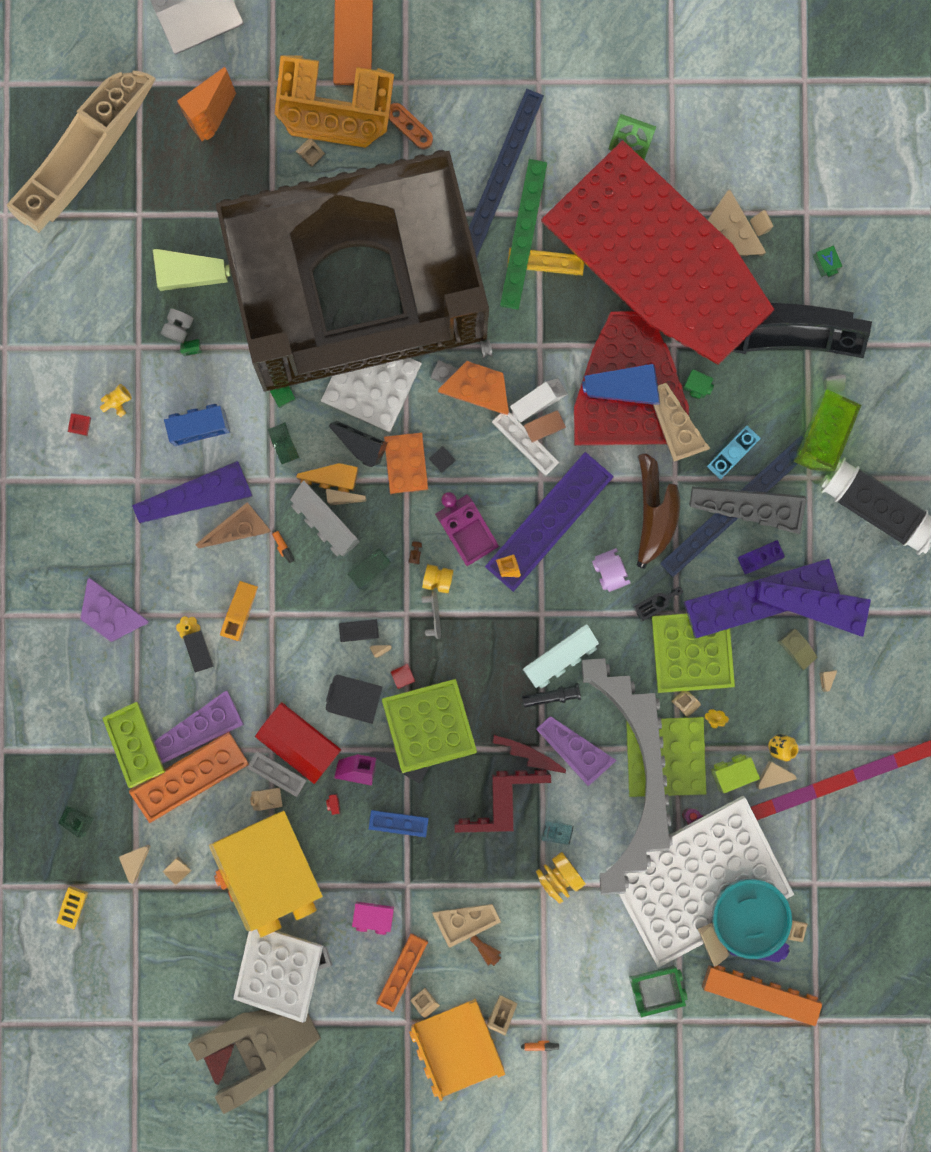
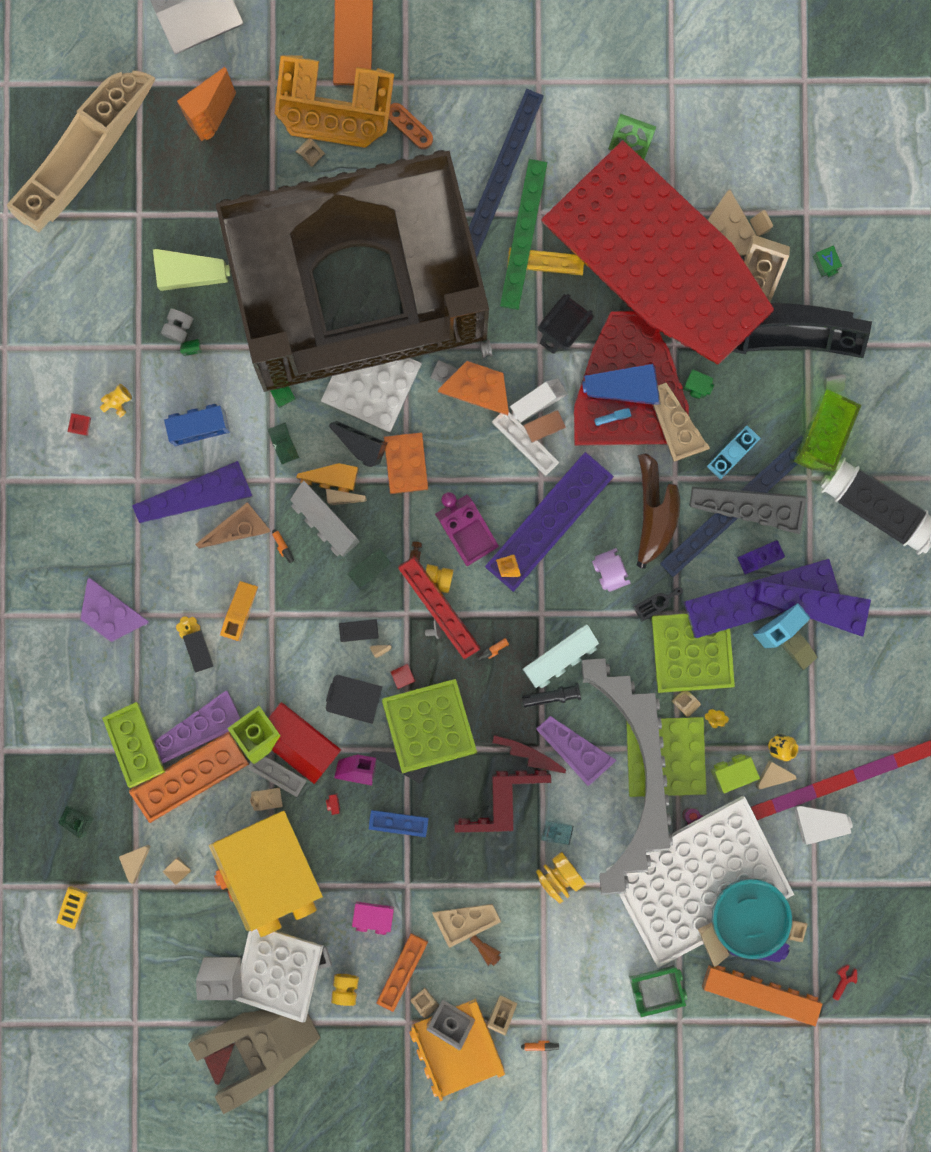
(219, 979): none -> light grey slope
(255, 734): none -> lime slope
(345, 989): none -> yellow wheel
(439, 607): none -> red plate
(442, 459): black tile -> none
(450, 1024): none -> light grey slope
(493, 650): none -> piece
(564, 324): none -> black piece
(617, 415): none -> dark azure bar
(766, 263): none -> tan slope
(782, 627): none -> medium azure slope
(821, 824): none -> white slope
(827, 679): tan slope -> none
(844, 981): none -> red bar

